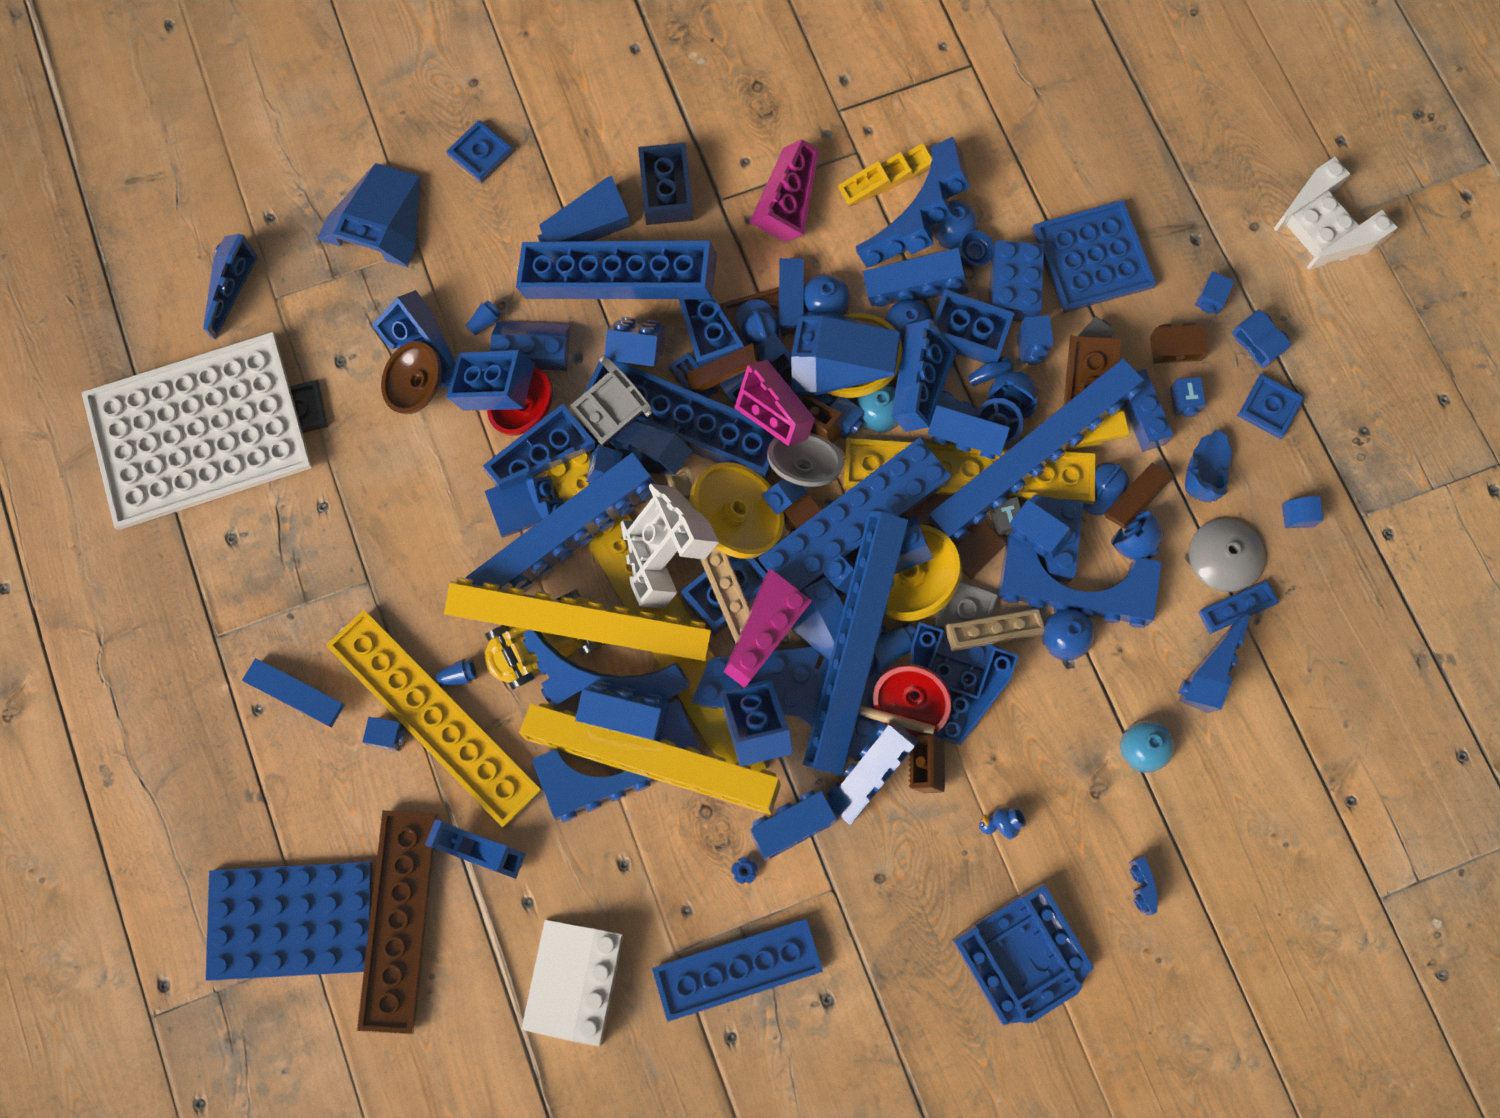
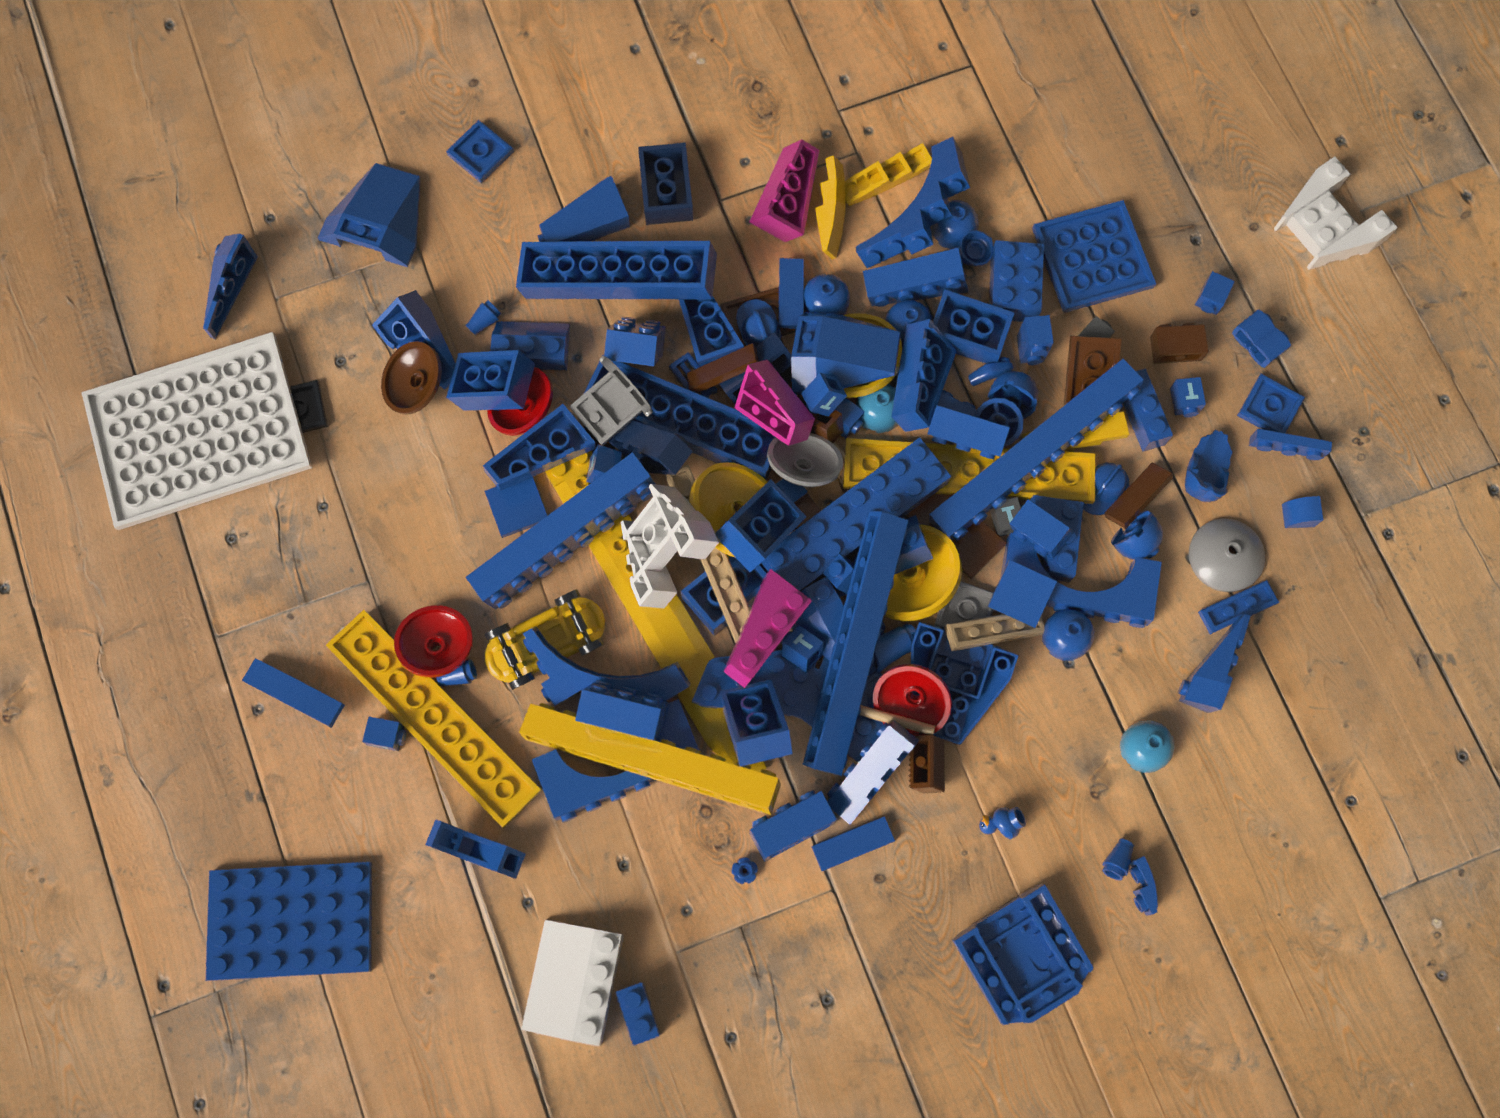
(397, 923): reddish brown plate -> none
(431, 628): none -> red dish
(543, 495): blue slope -> none
(577, 620): yellow brick -> none
(638, 1013): none -> blue brick
(737, 970): blue plate -> none
(760, 525): none -> blue brick
(802, 648): none -> blue brick
(823, 394): none -> blue brick
(832, 213): none -> yellow slope
(853, 844): none -> blue tile
(1022, 593): none -> blue tile
(1118, 861): none -> blue cone
(1290, 444): none -> blue plate

